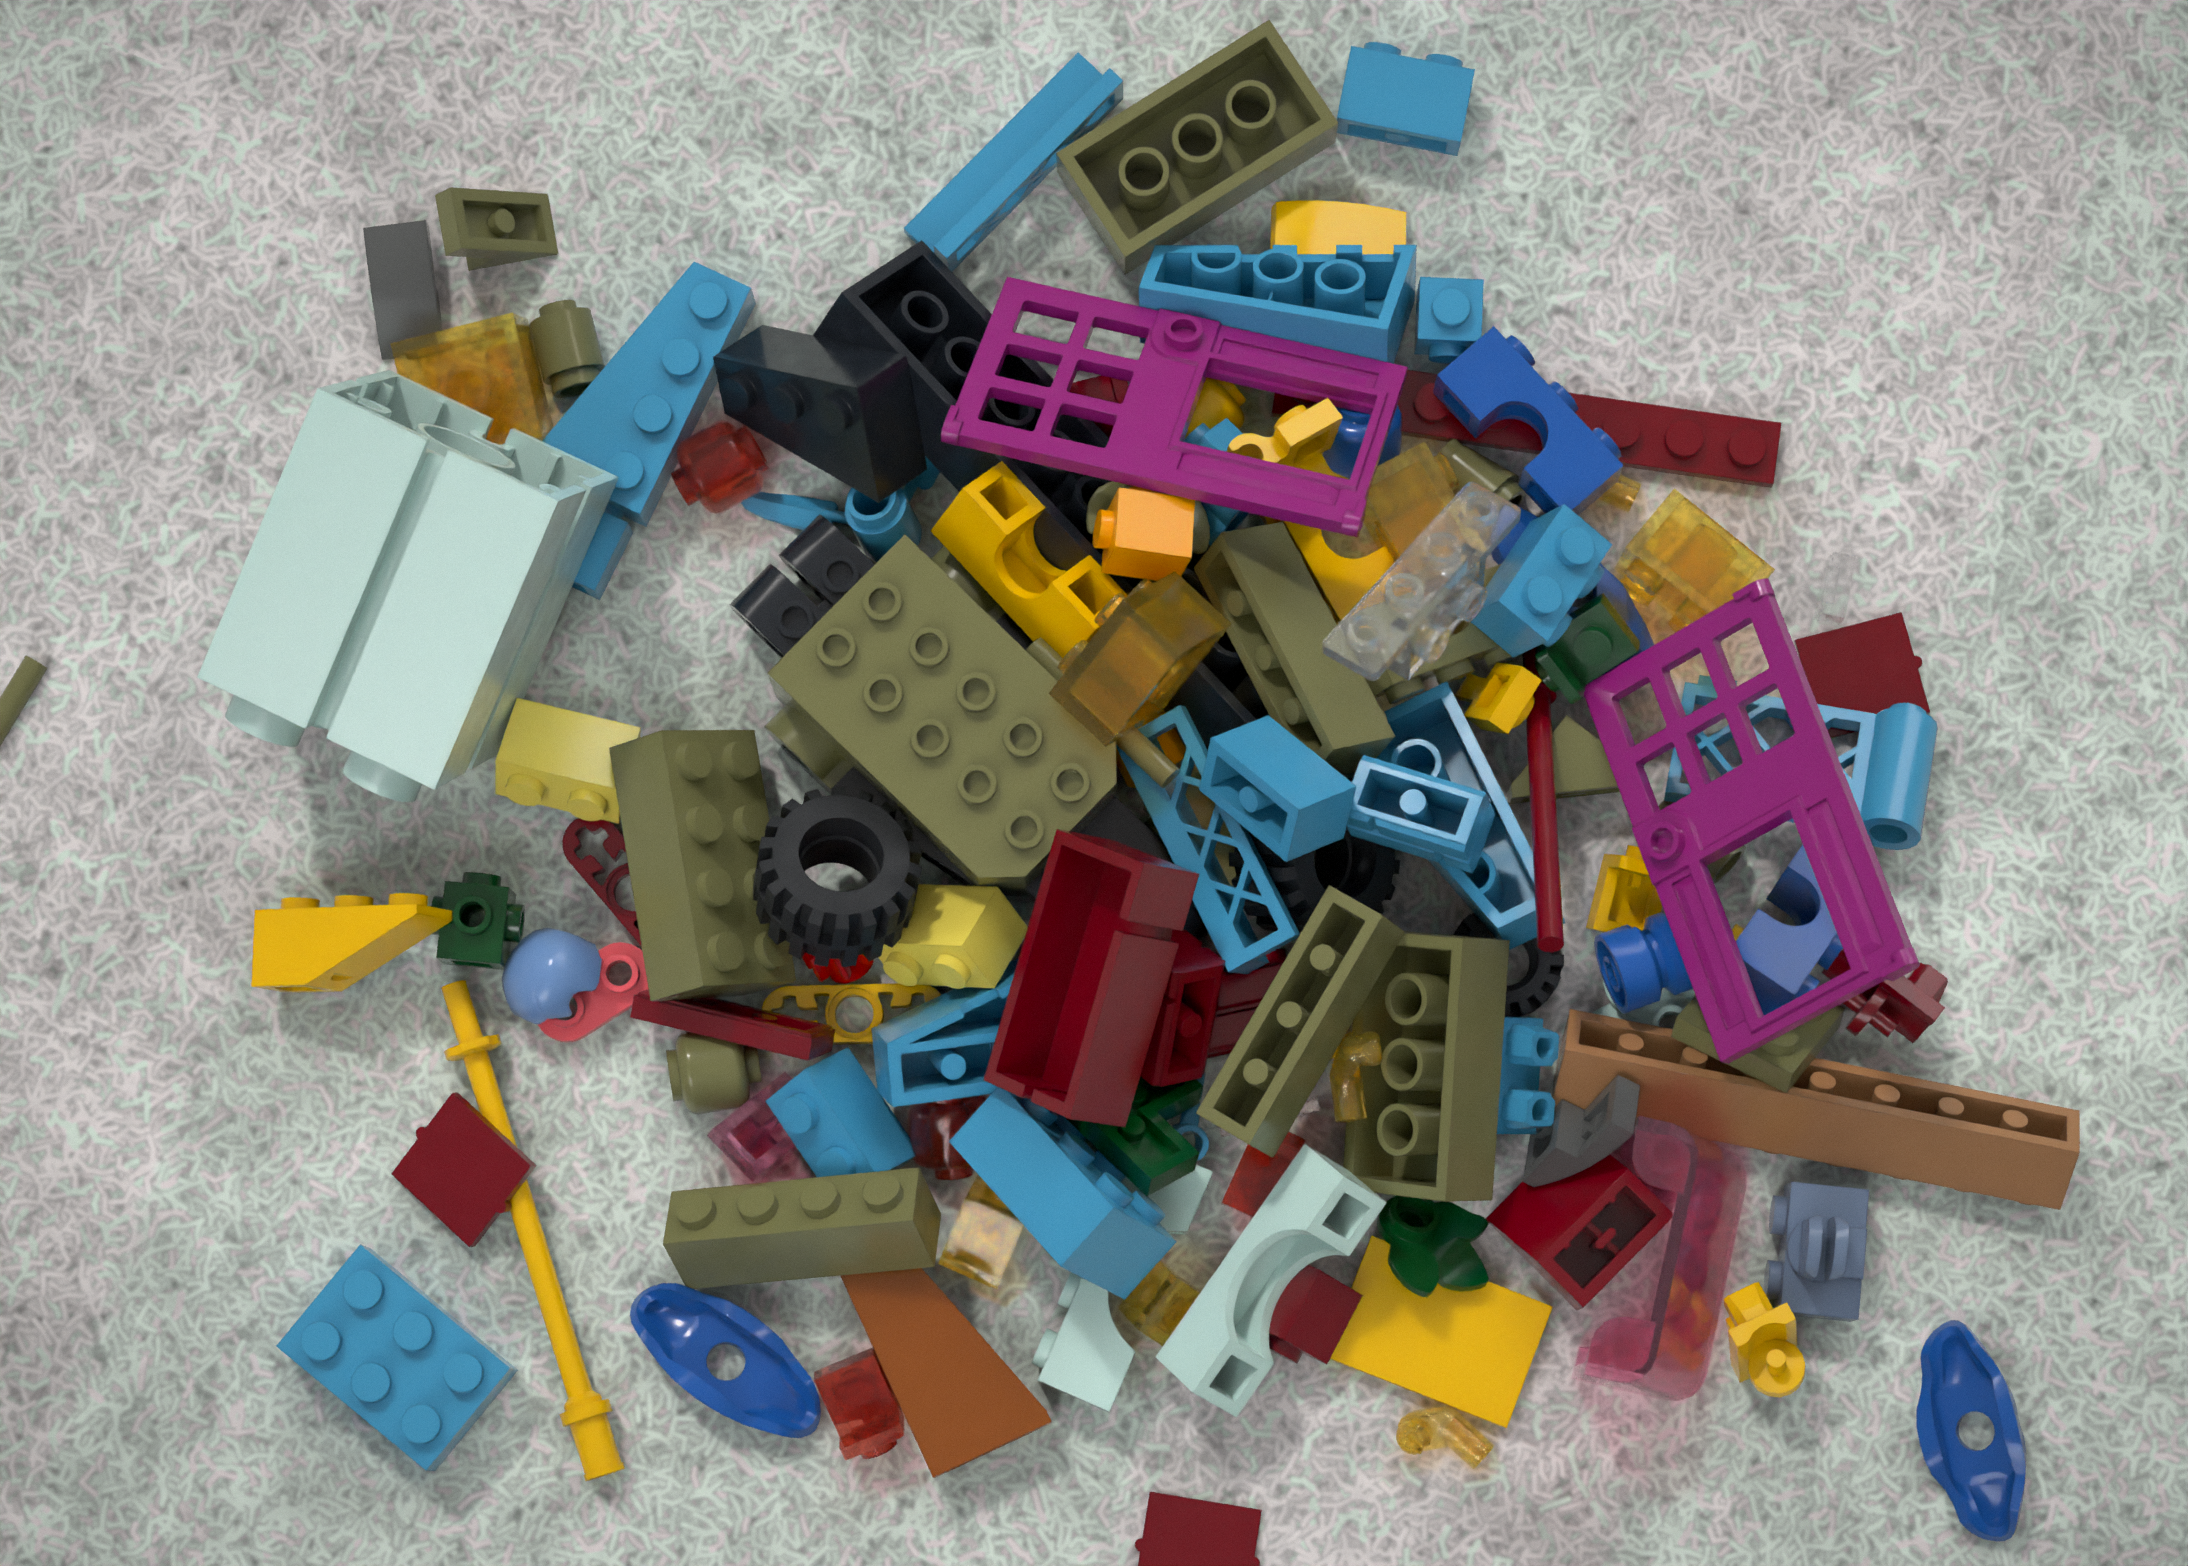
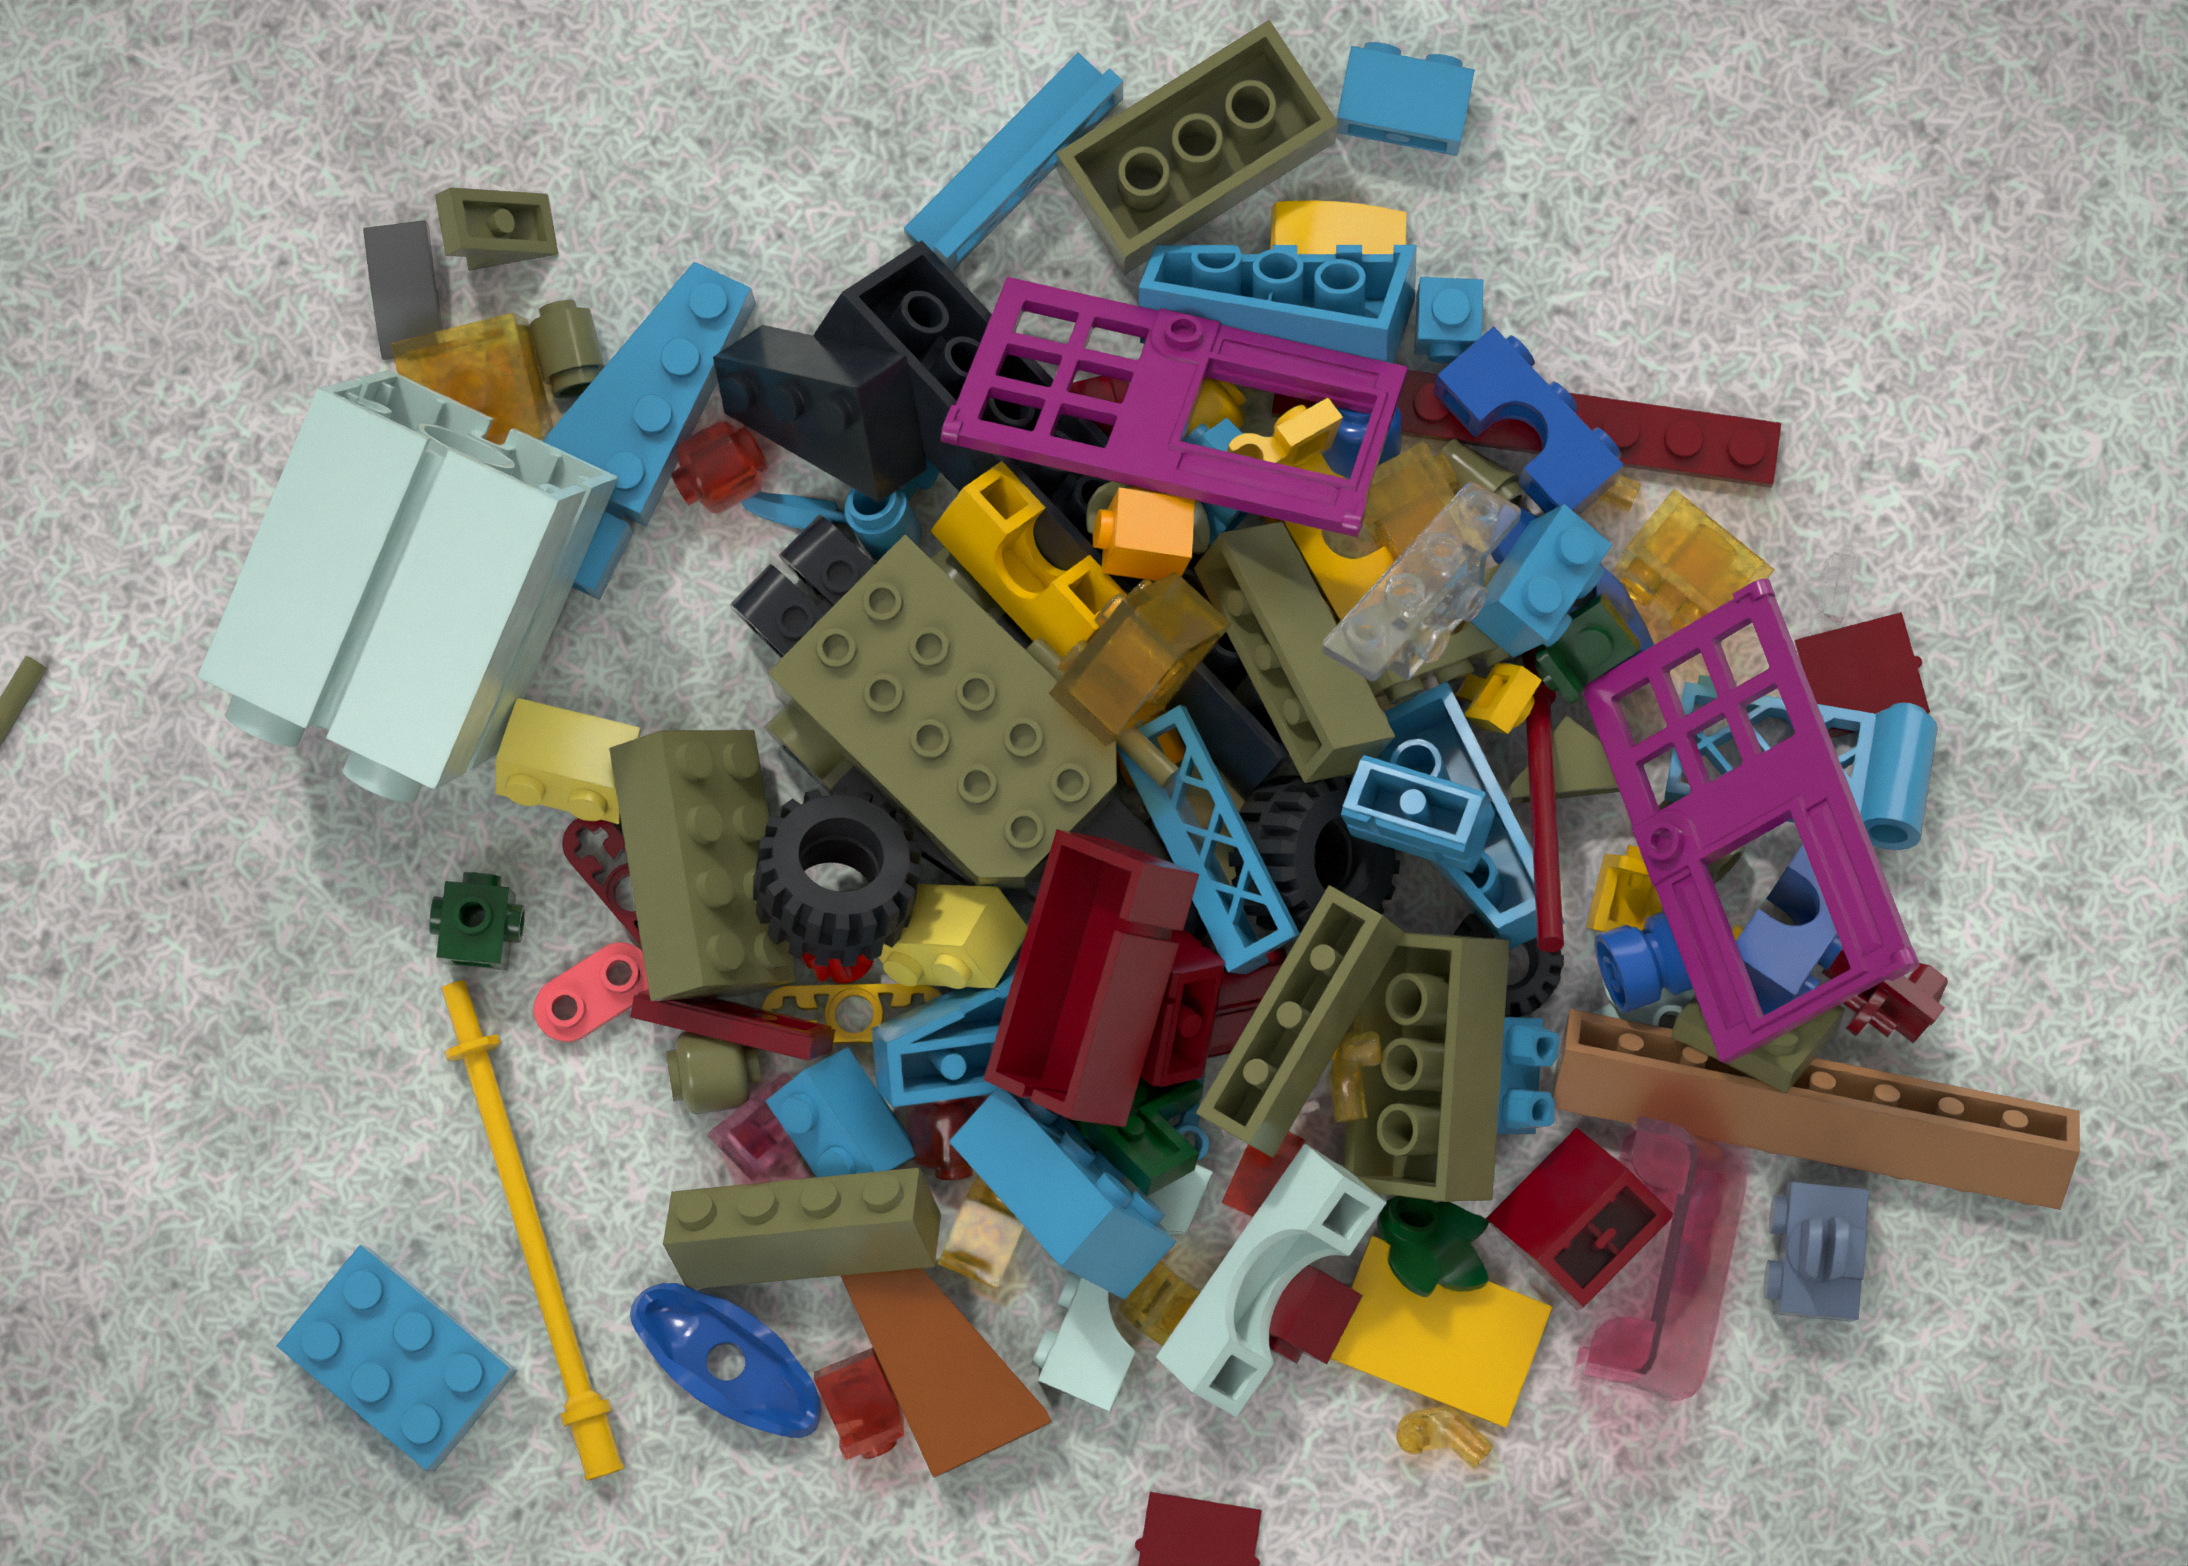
(336, 946): yellow slope -> none
(463, 1169): dark red piece -> none
(547, 973): medium blue hair -> none
(1277, 788): dark azure brick -> none
(1582, 1136): dark grey slope -> none
(1763, 1342): yellow hips -> none
(1981, 1483): blue piece -> none

